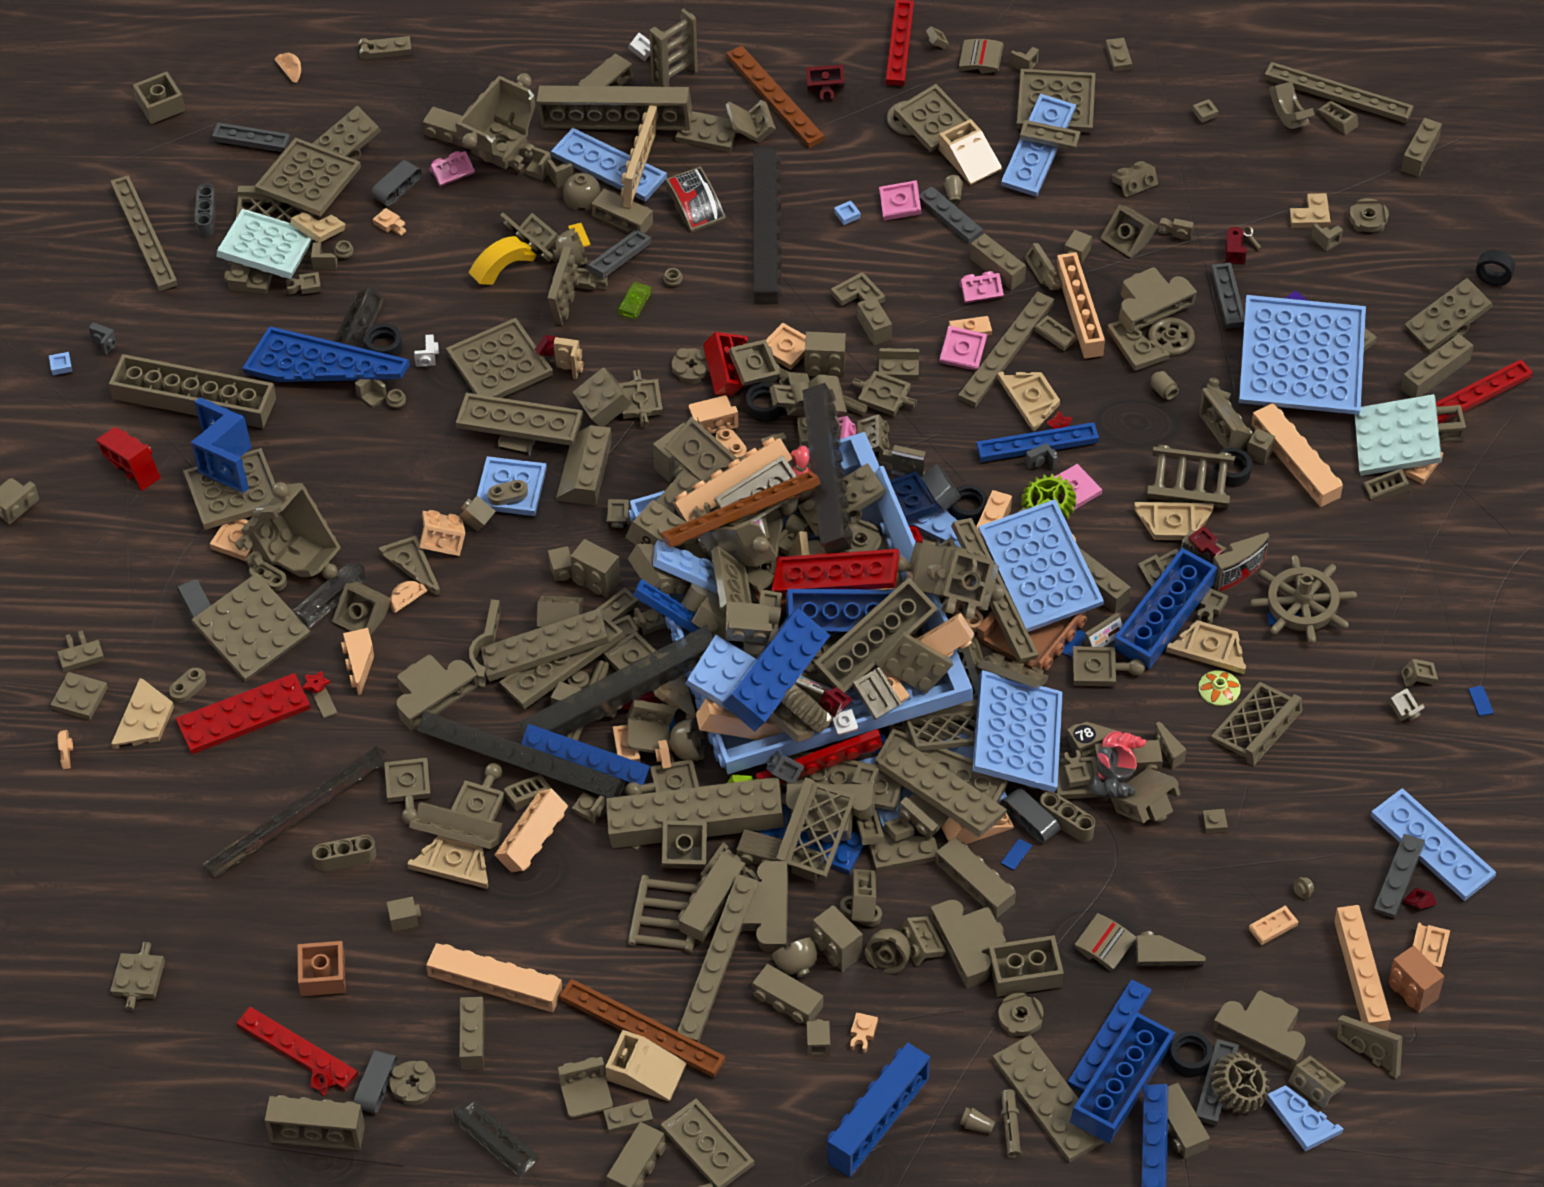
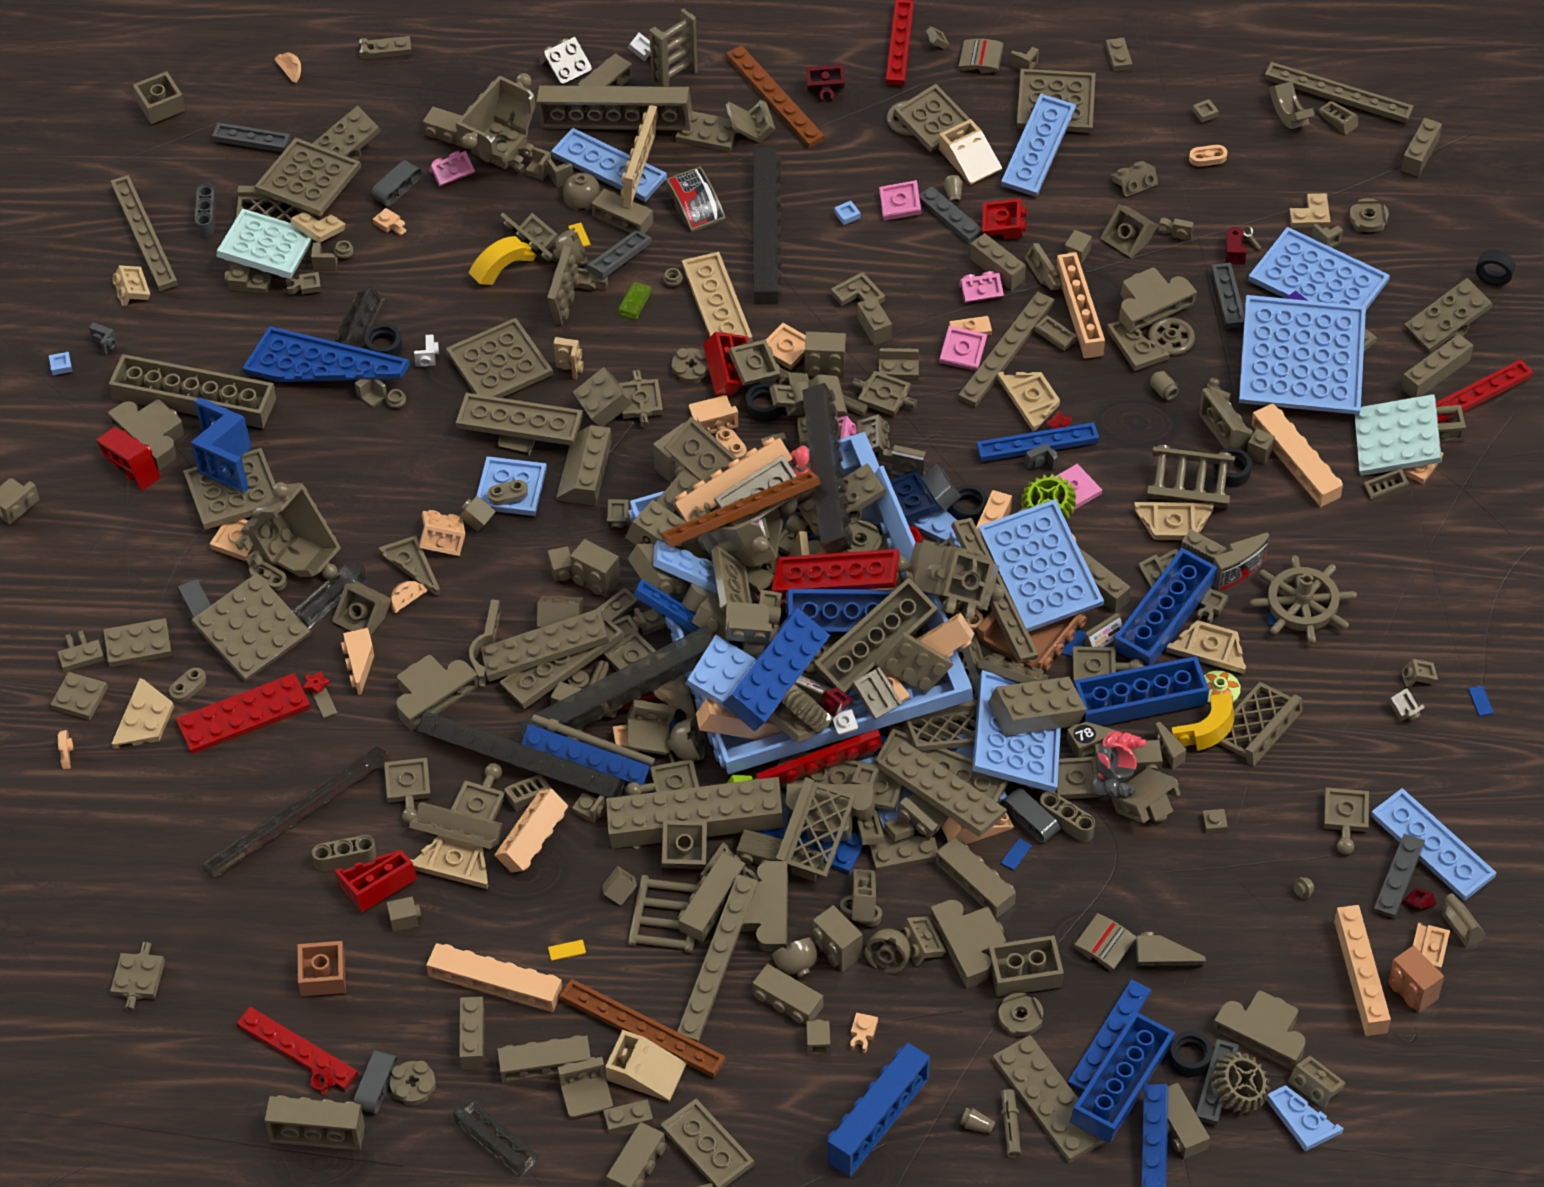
(130, 284): none -> tan bracket
(137, 642): none -> dark tan plate
(152, 426): none -> dark tan brick
(376, 880): none -> red wedge
(541, 1058): none -> dark tan brick
(546, 346): dark red plate -> none
(554, 725): none -> dark tan bar
(566, 60): none -> bracket
(567, 950): none -> yellow window
(619, 885): none -> dark tan panel
(662, 754): light nougat plate -> none
(715, 295): none -> tan plate
(784, 767): dark grey bracket -> none
(1004, 218): none -> red plate
(1036, 706): none -> dark tan brick
(1050, 135): dark tan plate -> none
(1076, 771): dark tan plate -> none
(1143, 691): none -> blue brick
(1205, 541): dark red plate -> none
(1208, 155): none -> light nougat plate
(1211, 729): none -> yellow arch
(1273, 925): light nougat plate -> none
(1316, 272): none -> light blue plate
(1347, 812): none -> dark tan plate
(1376, 1043): dark tan wing -> none
(1462, 921): none -> dark tan tile

